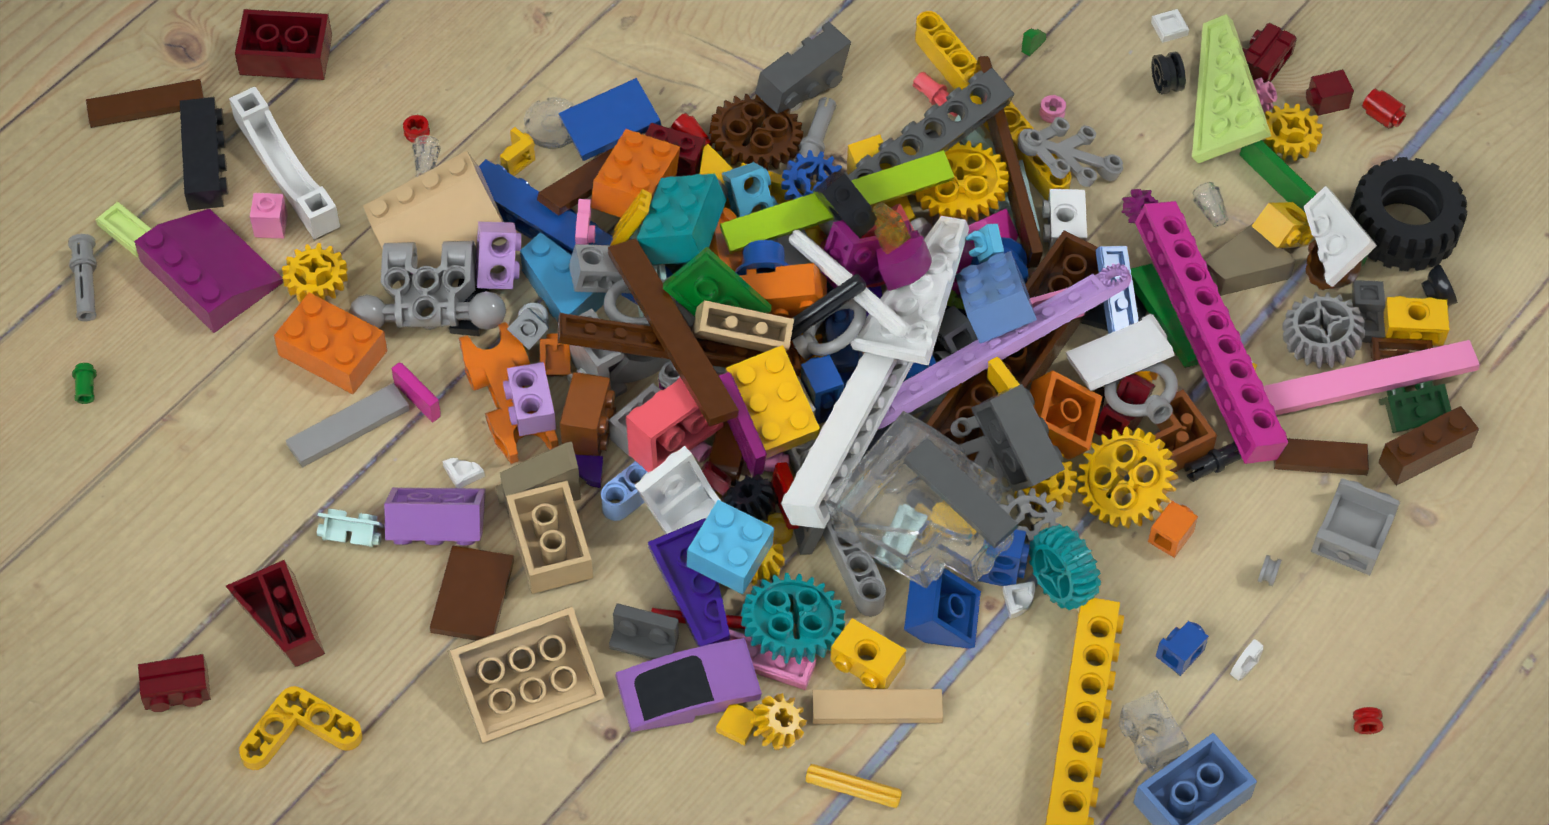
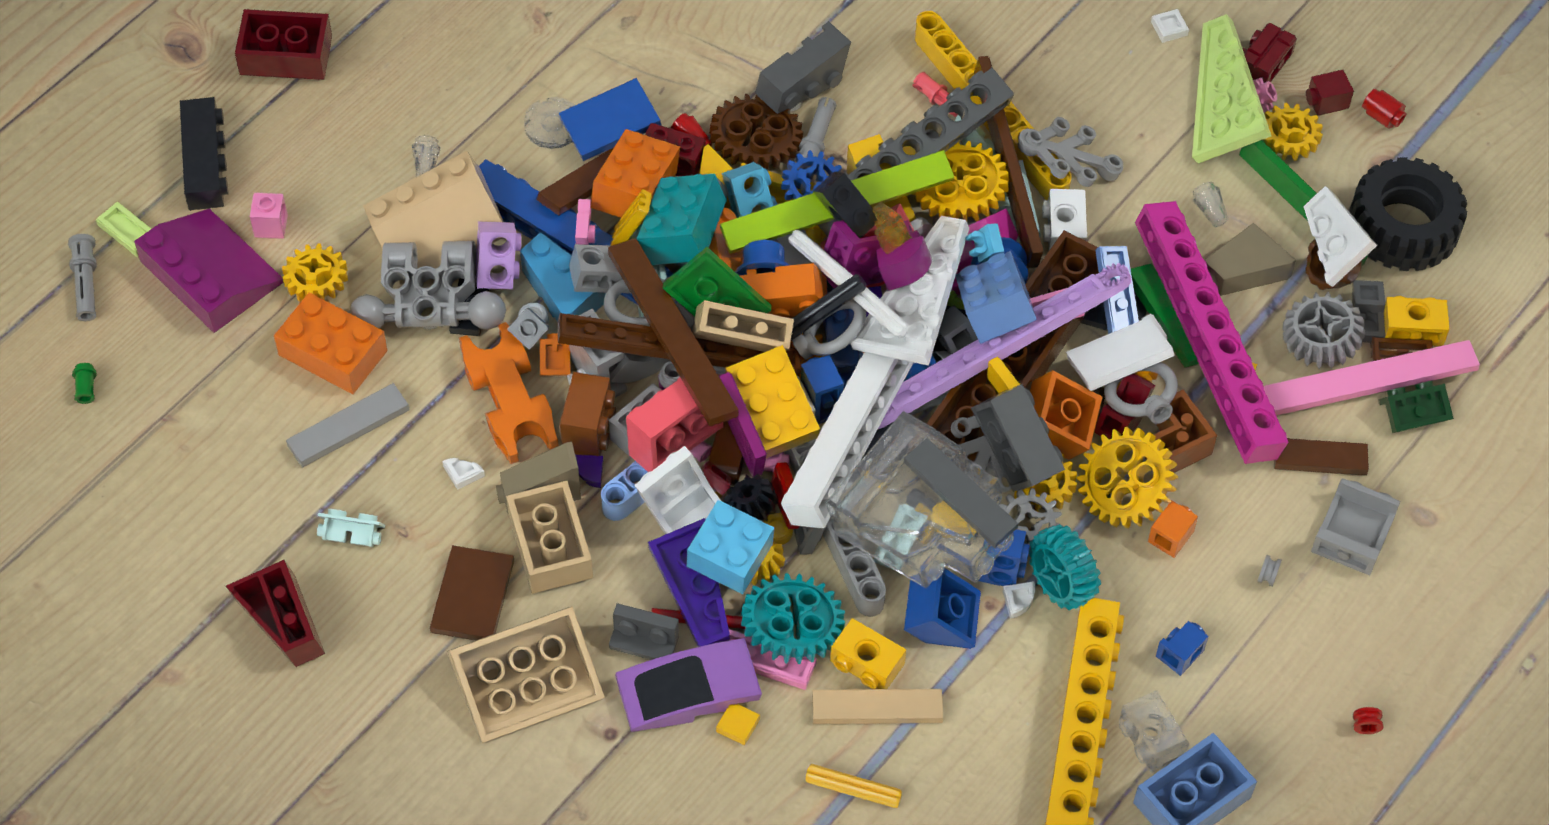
(141, 103): reddish brown tile -> none
(174, 682): dark red brick -> none
(293, 717): yellow beam -> none
(303, 193): white arch -> none
(415, 121): red bush -> none
(416, 392): dark pink tile -> none
(434, 515): medium lavender slope -> none
(519, 154): yellow bracket -> none
(533, 398): lavender brick -> none
(771, 728): yellow gear -> none
(1032, 41): green tile -> none
(1052, 100): bright pink bush -> none
(1133, 204): magenta gear -> none
(1168, 72): black wheel -> none
(1212, 462): black pin -> none
(1247, 660): white tile -> none
(1284, 225): yellow brick -> none
(1428, 445): reddish brown brick -> none
(1439, 286): black piece -> none

